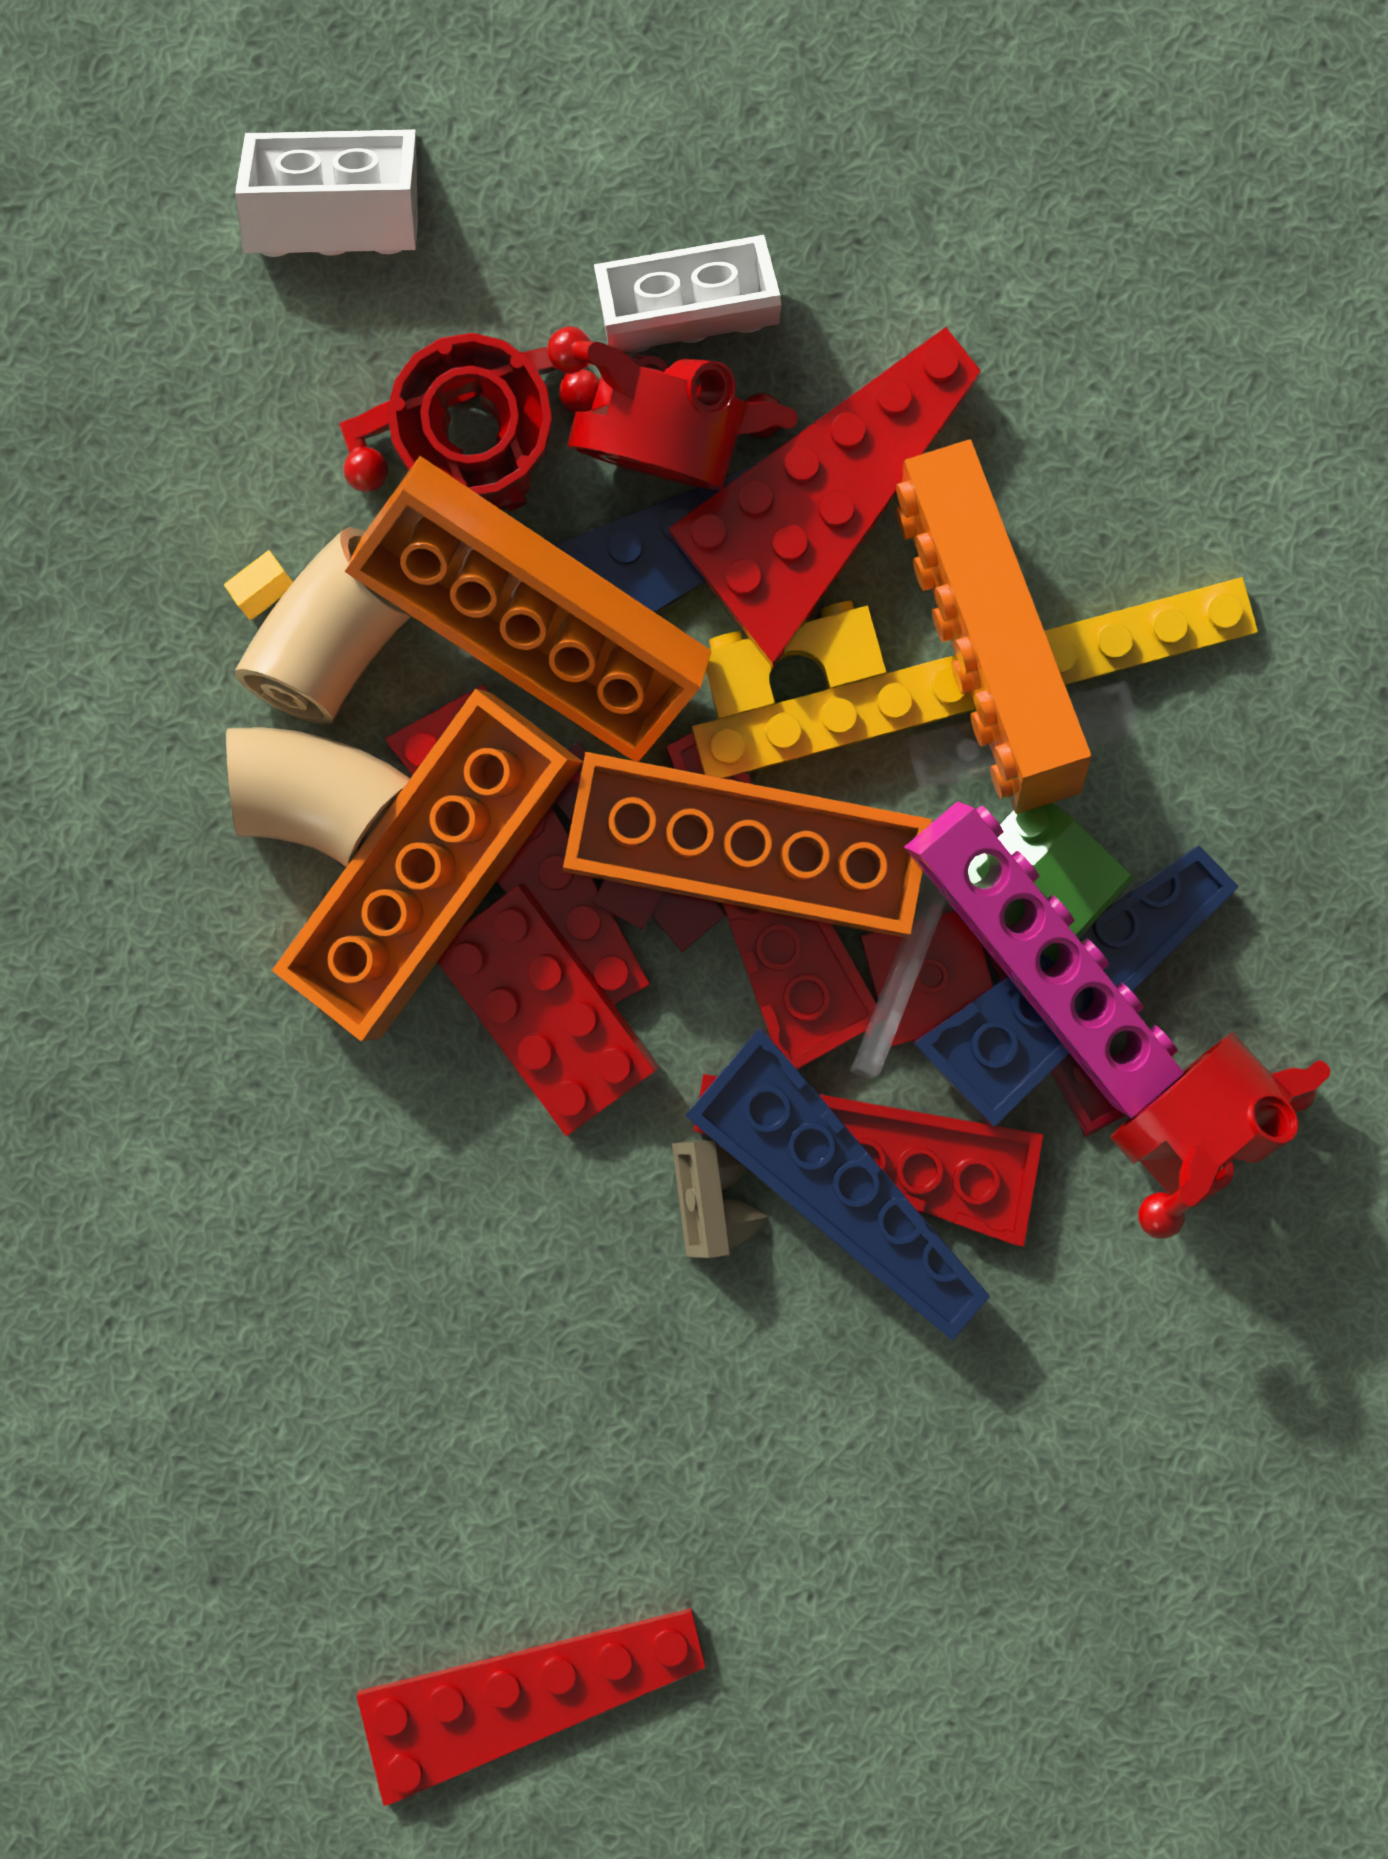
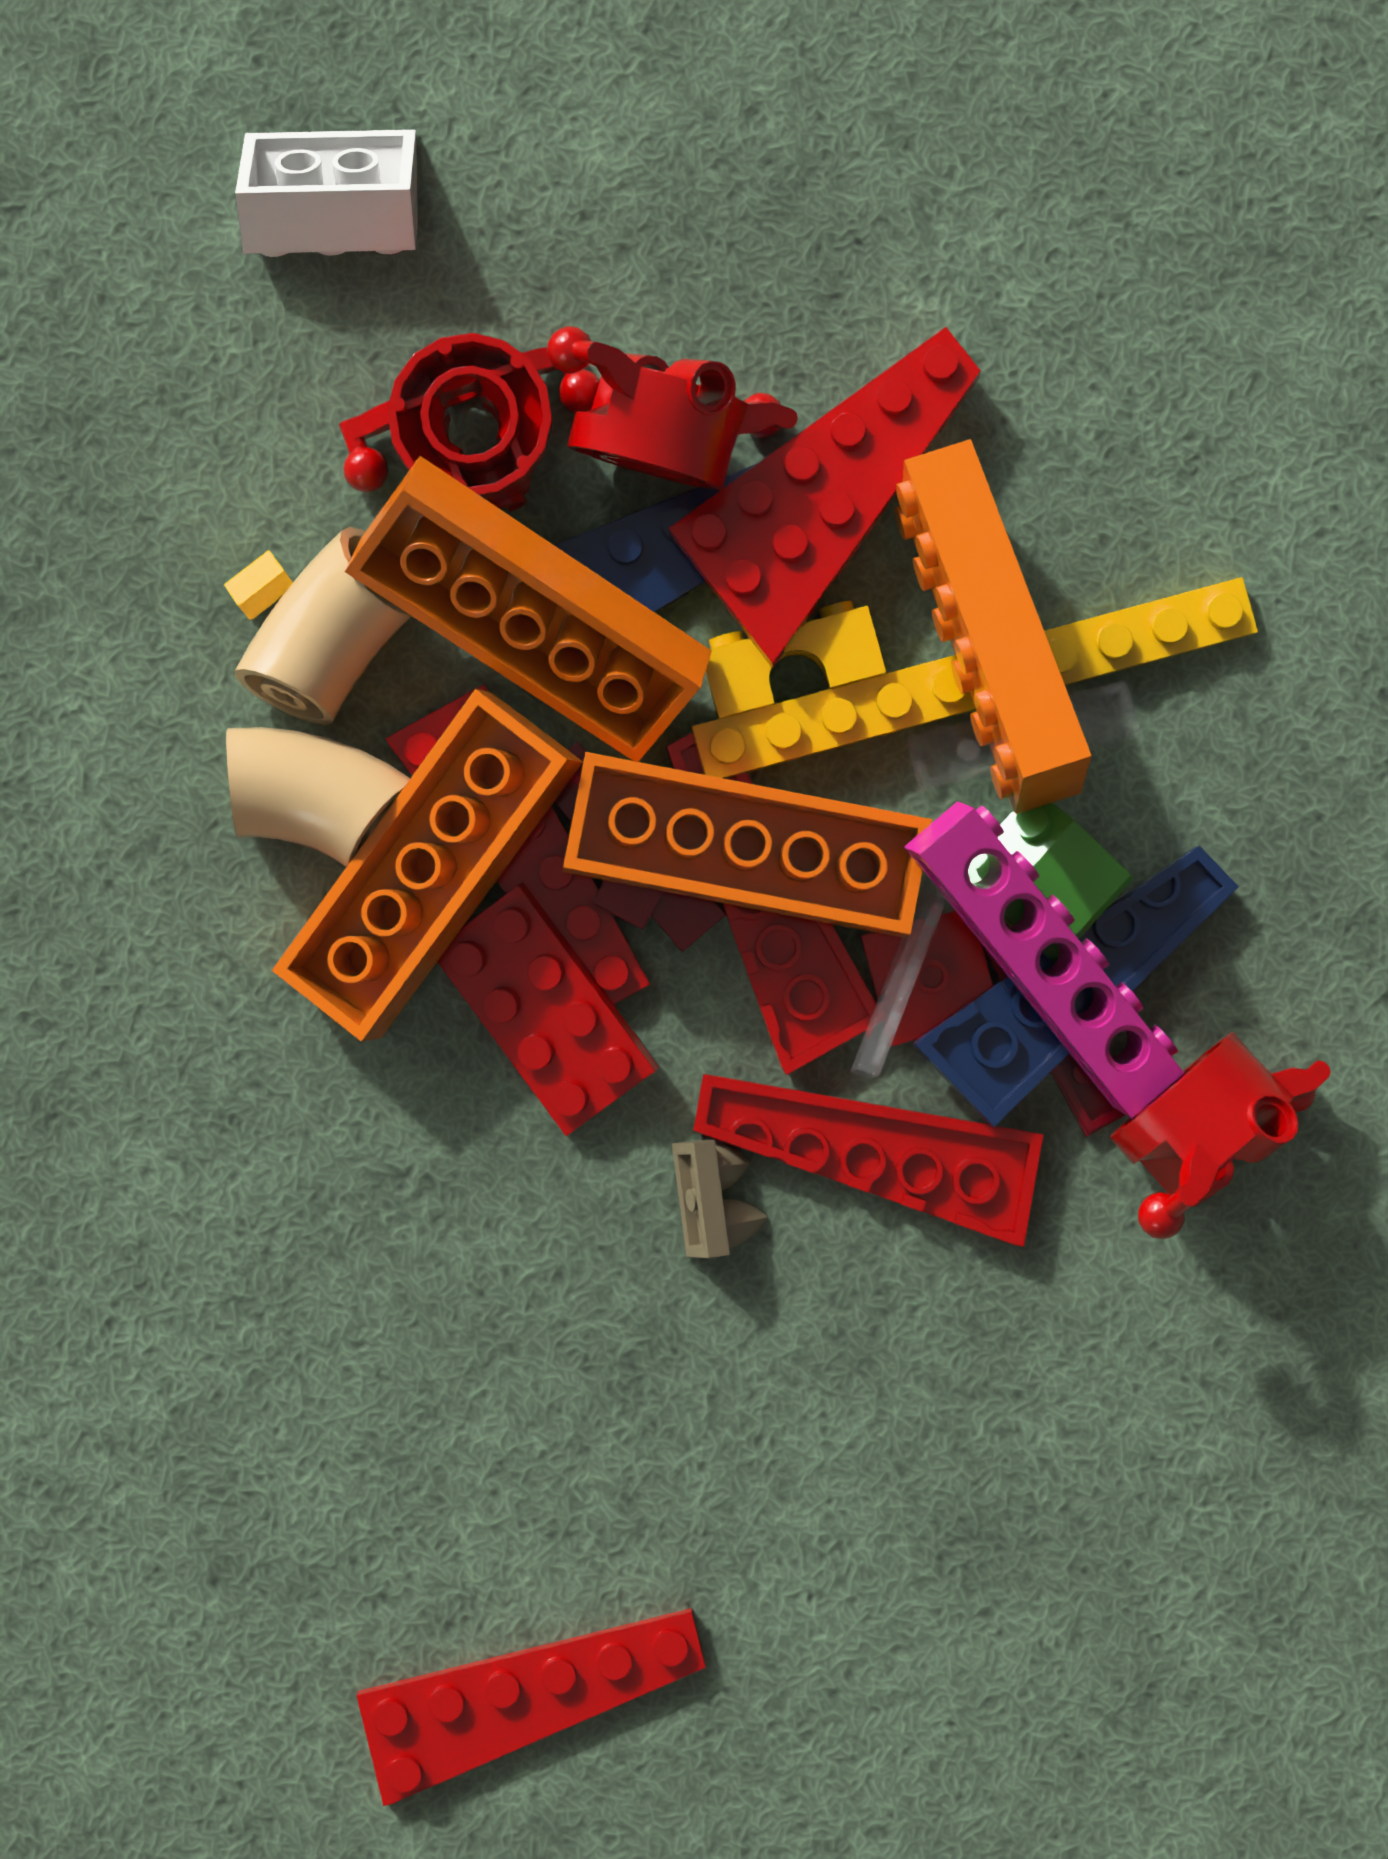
(688, 294): white slope -> none
(807, 1155): dark blue wing -> none

